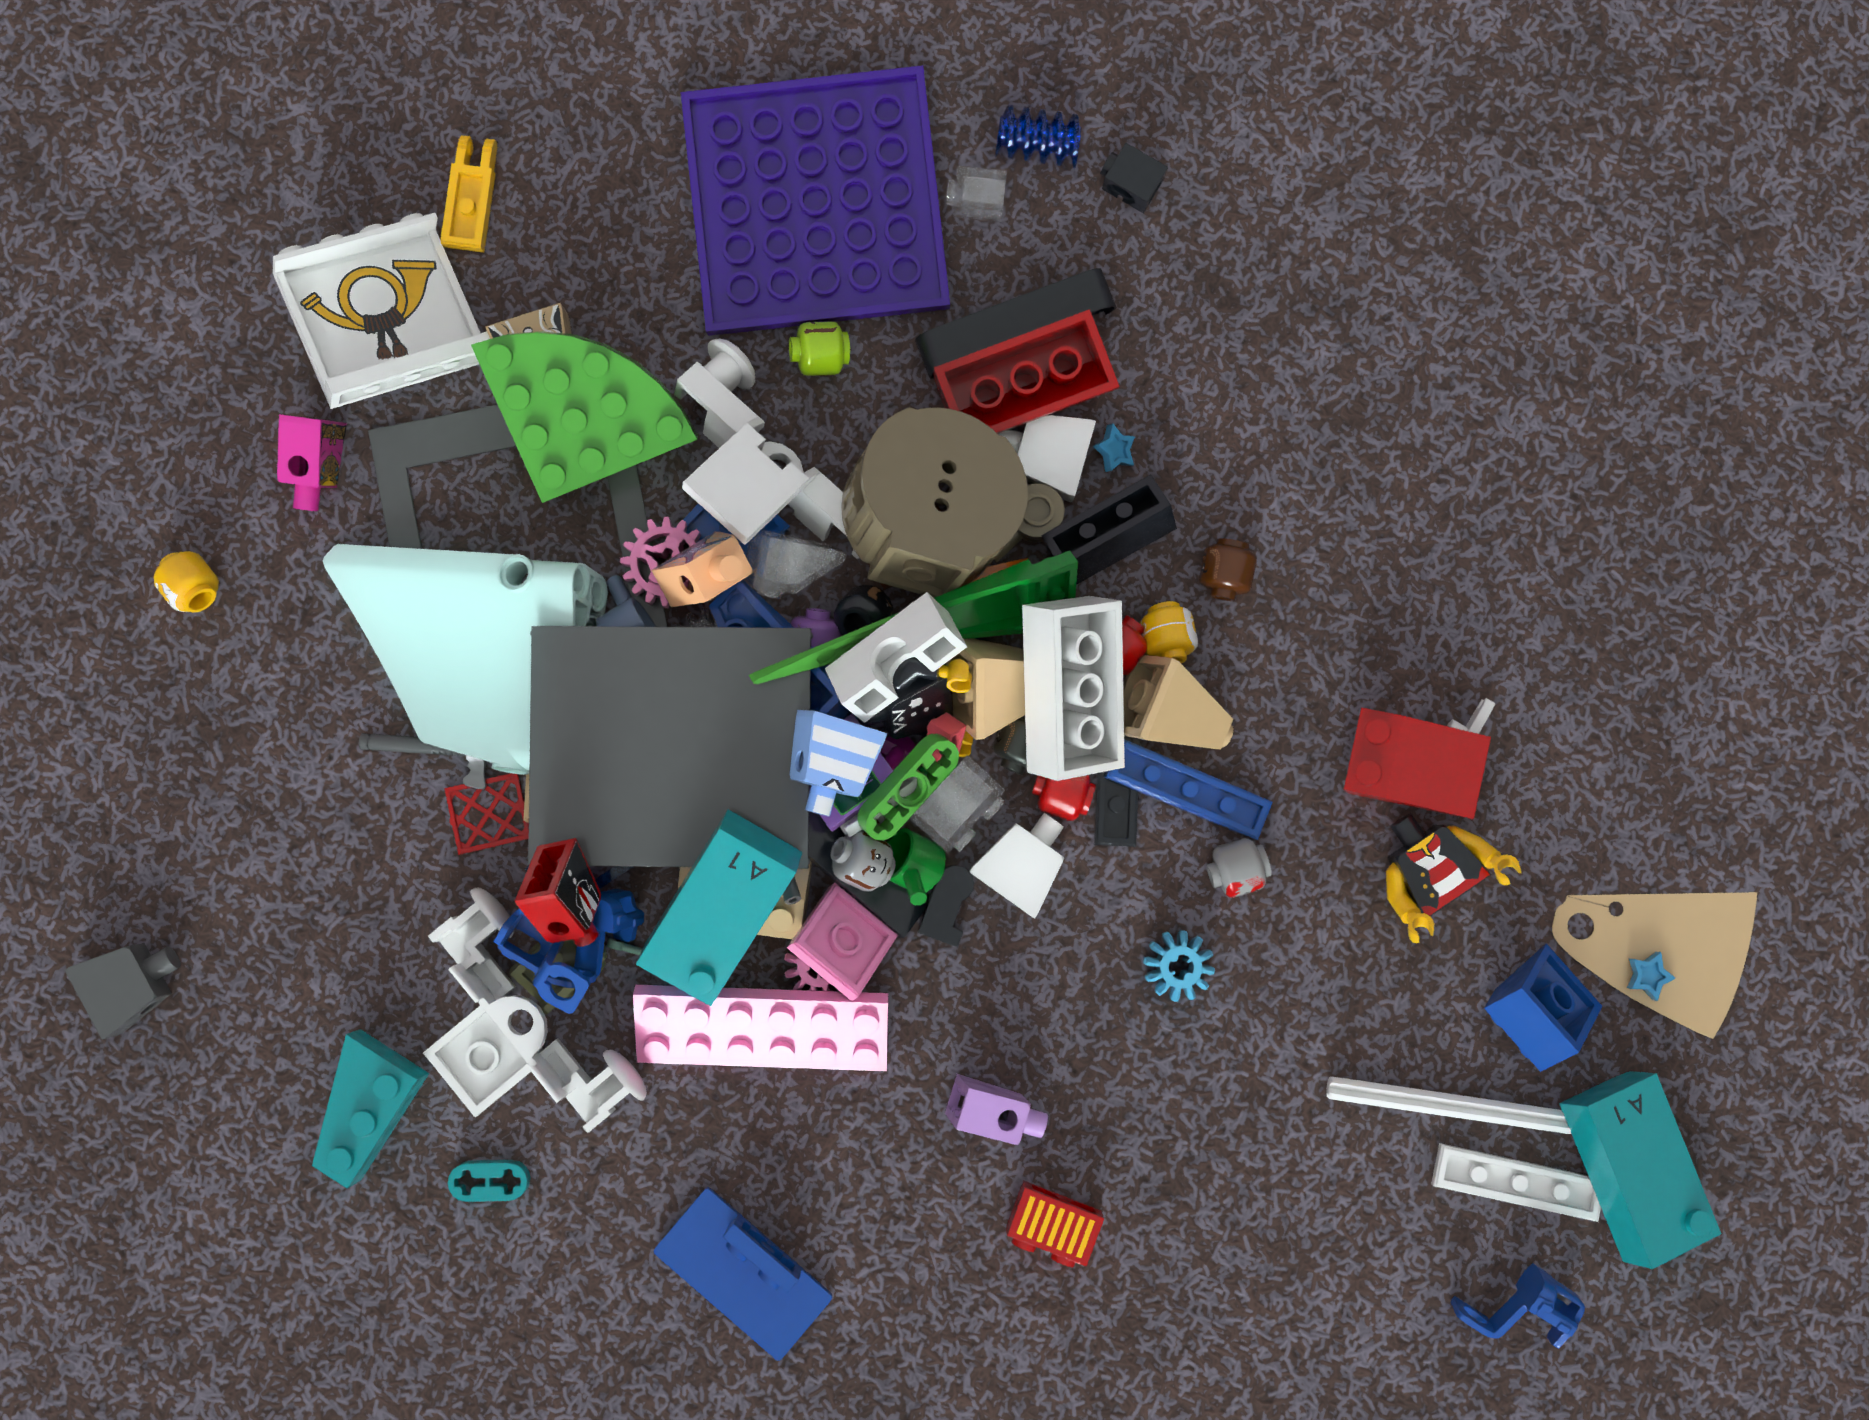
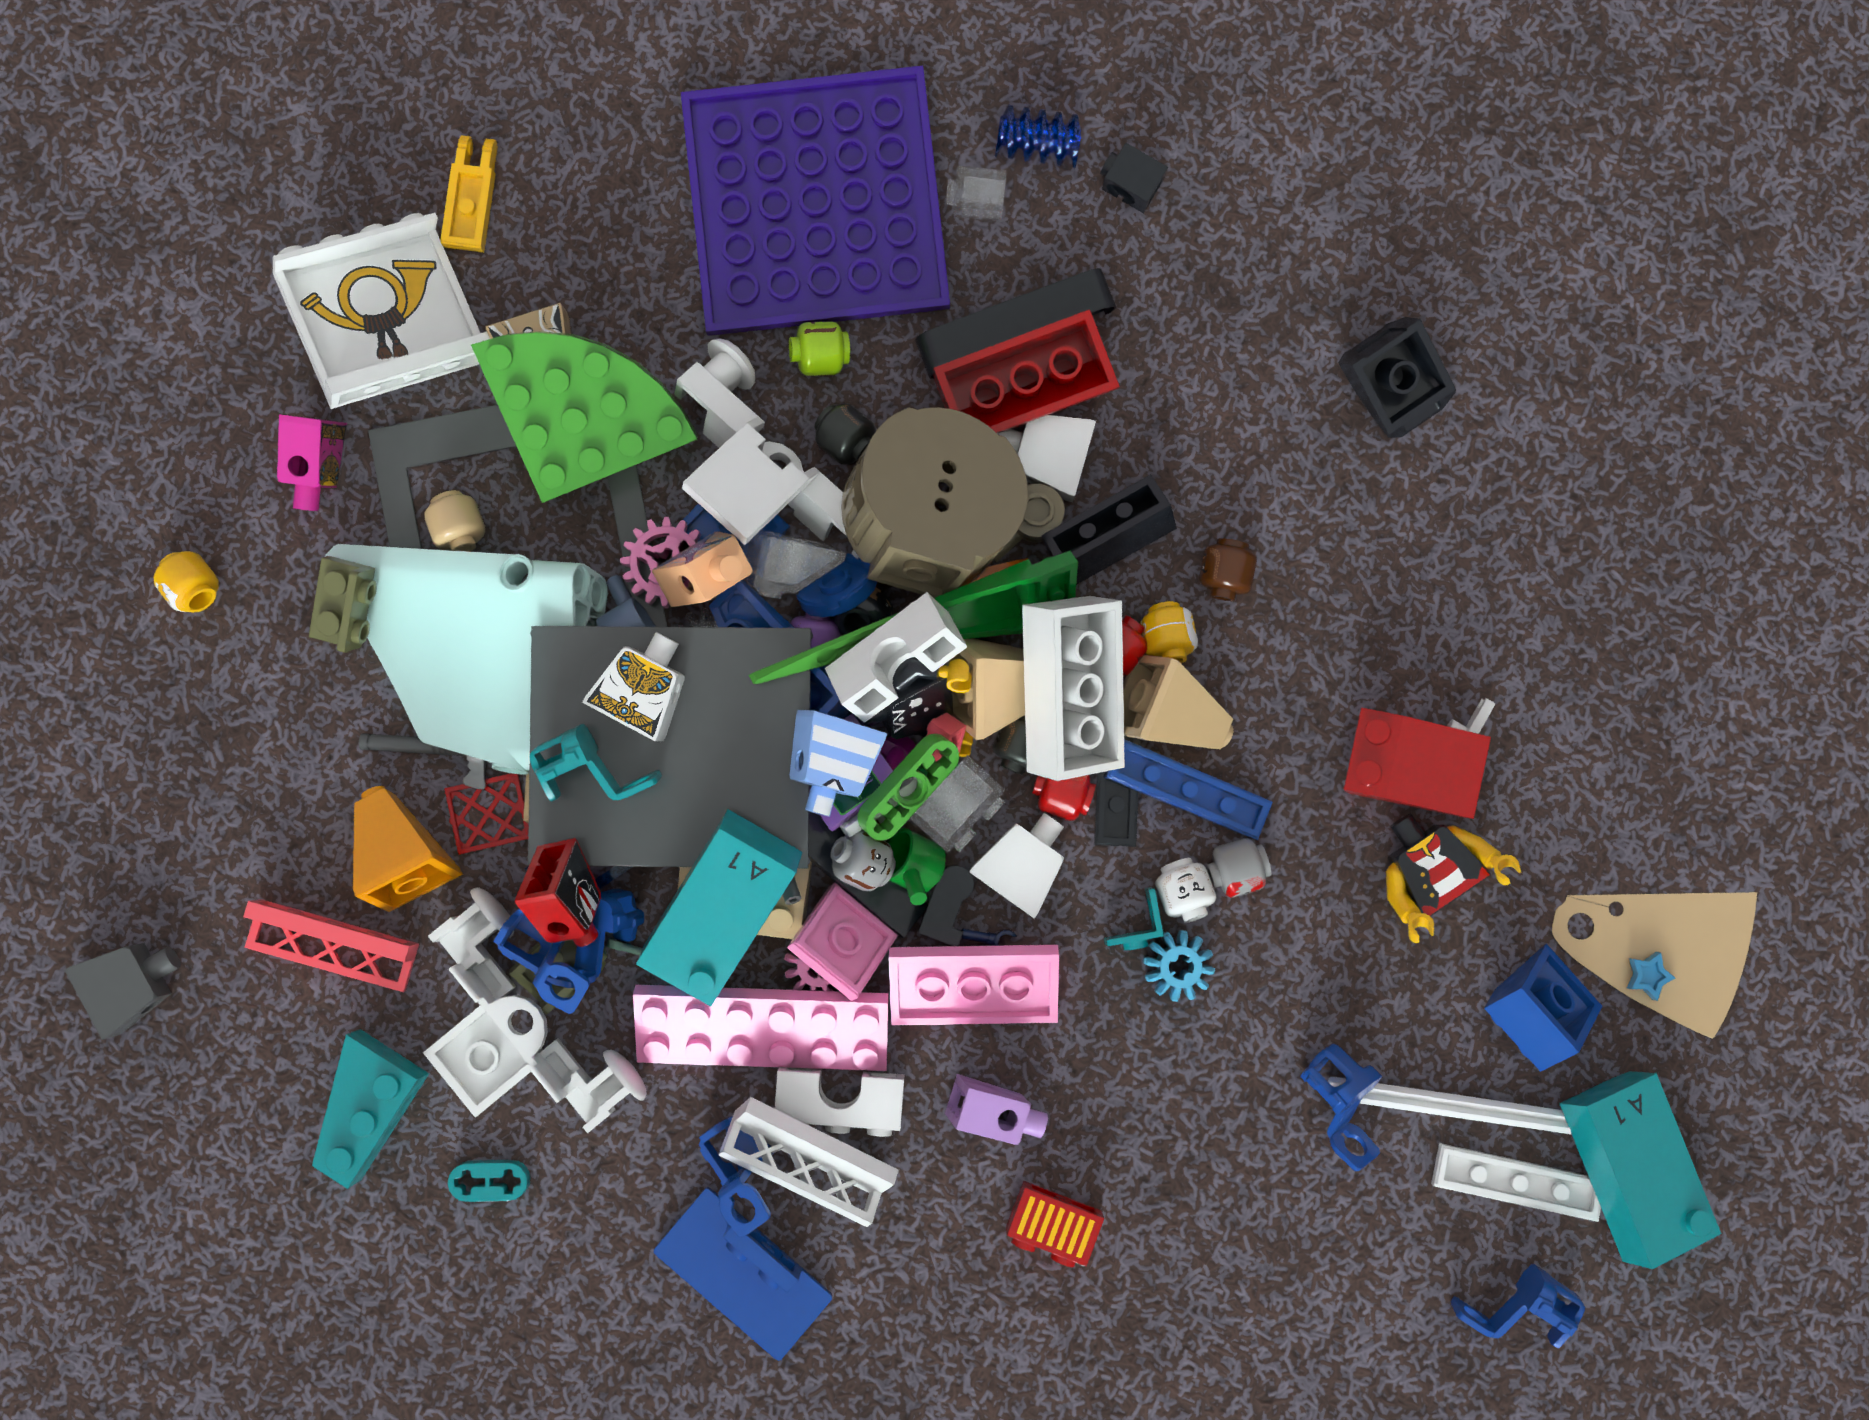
(330, 931): none -> coral fence
(342, 603): none -> olive bracket
(394, 853): none -> light orange slope
(454, 521): none -> tan head
(580, 749): none -> teal piece
(640, 688): none -> torso
(734, 1181): none -> blue piece
(814, 1148): none -> white fence
(838, 589): none -> blue tile
(843, 432): none -> pearl dark grey head
(875, 1108): none -> white arch
(974, 984): none -> bright pink plate
(988, 938): none -> dark blue hand
(1115, 448): dark azure piece -> none
(1139, 939): none -> teal bracket
(1185, 890): none -> white head
(1344, 1101): none -> blue piece
(1398, 376): none -> black slope

